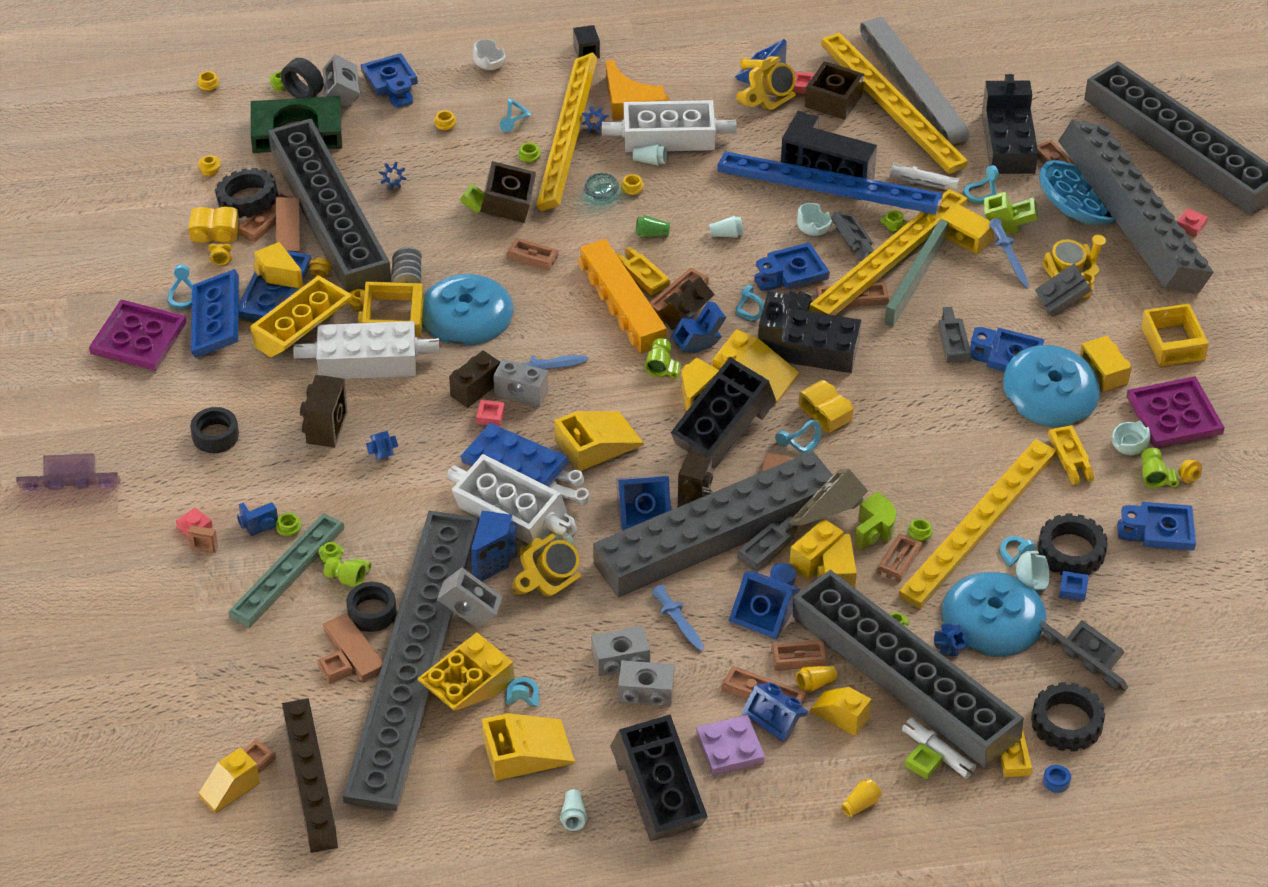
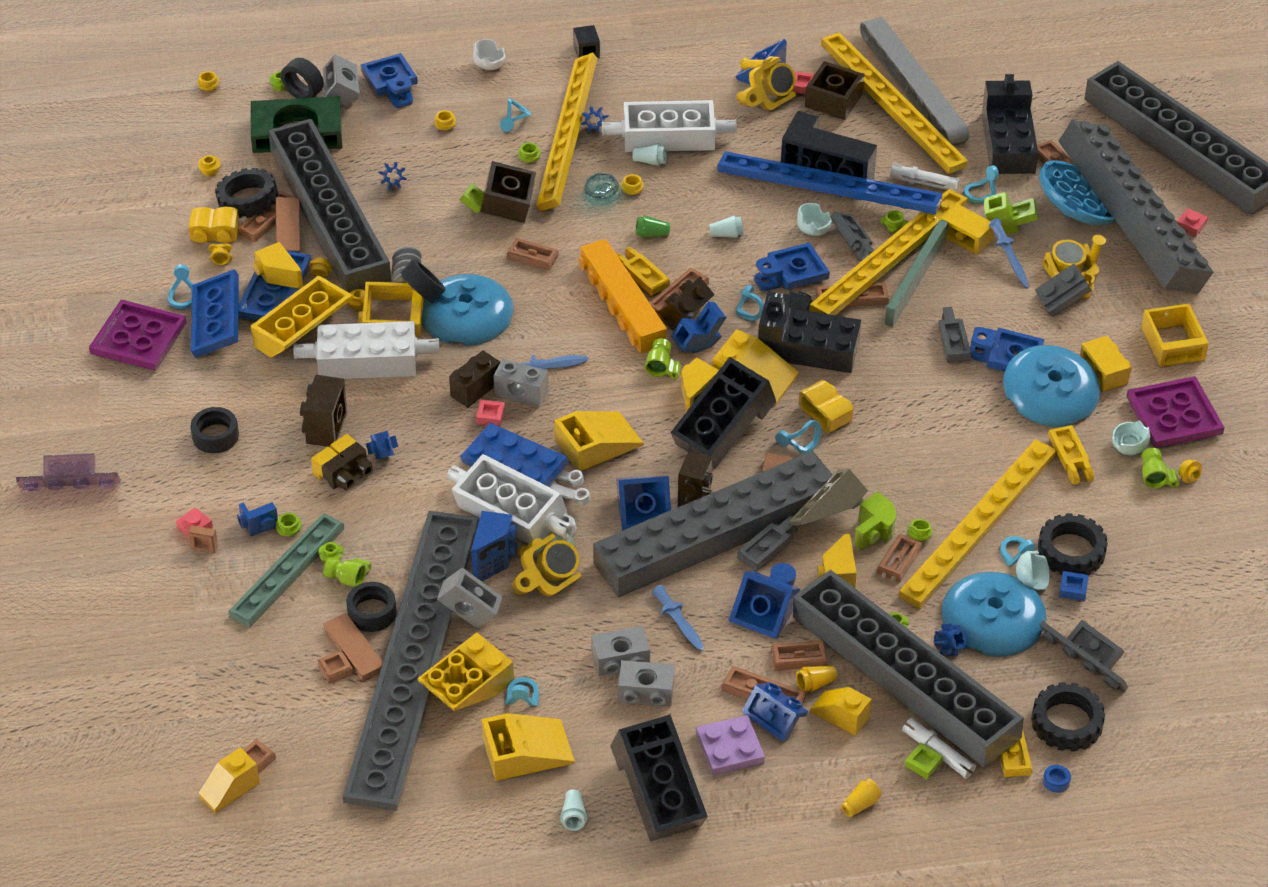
(309, 775): dark brown brick -> none
(341, 463): none -> dark brown hips
(423, 281): none -> black tyre
(623, 89): light orange arch -> none
(808, 550): yellow brick -> none
(1150, 522): blue plate -> none

